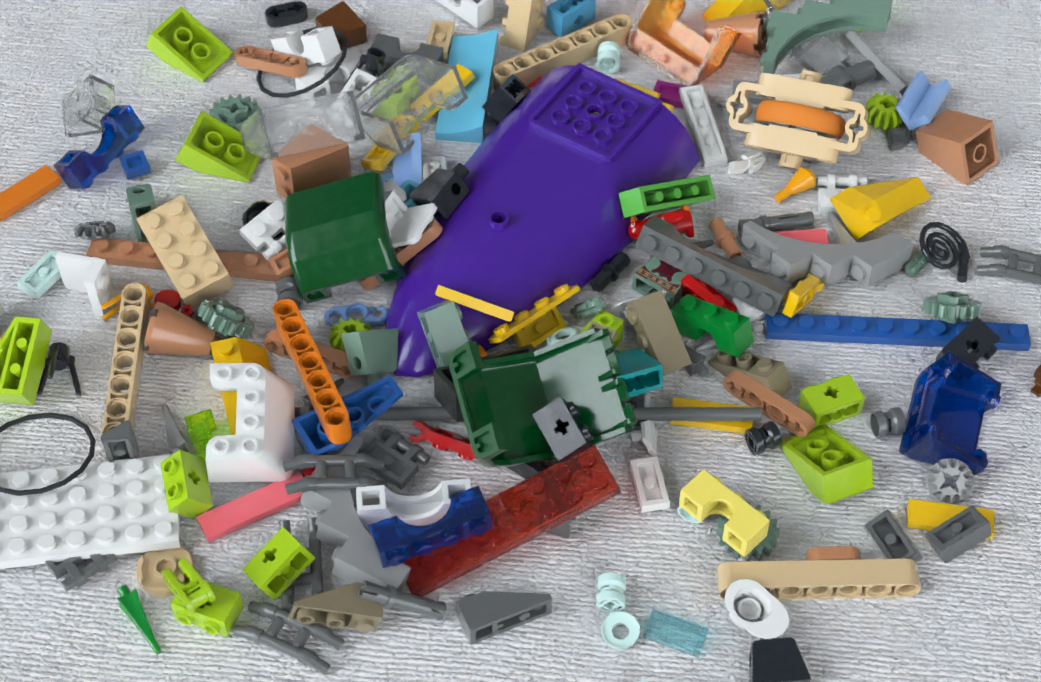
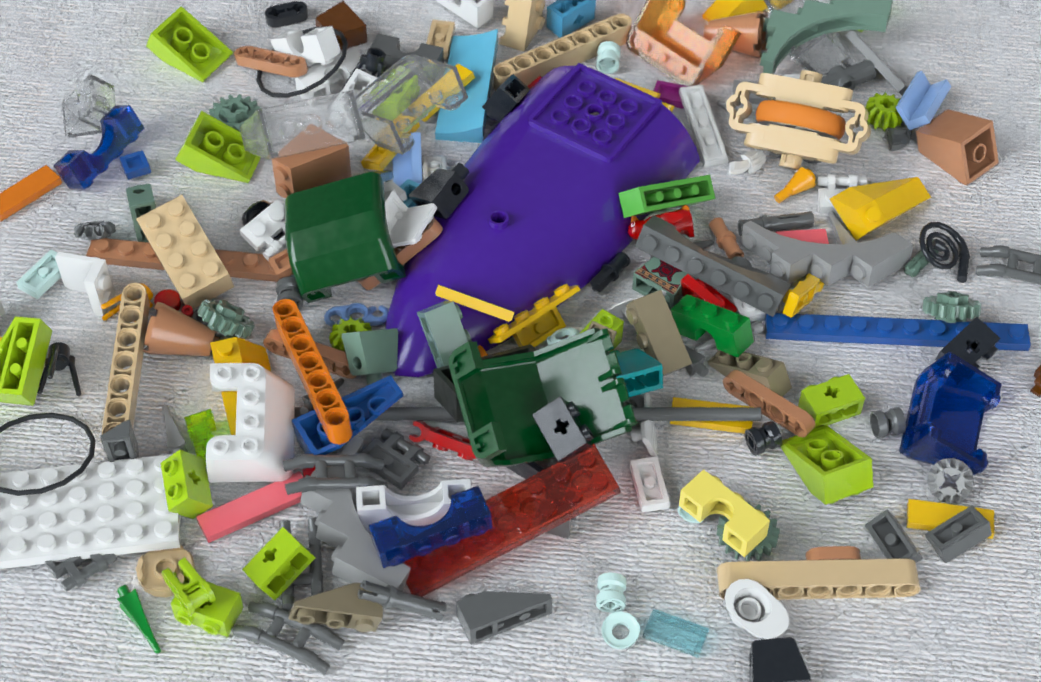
(588, 308): sand green axle -> none

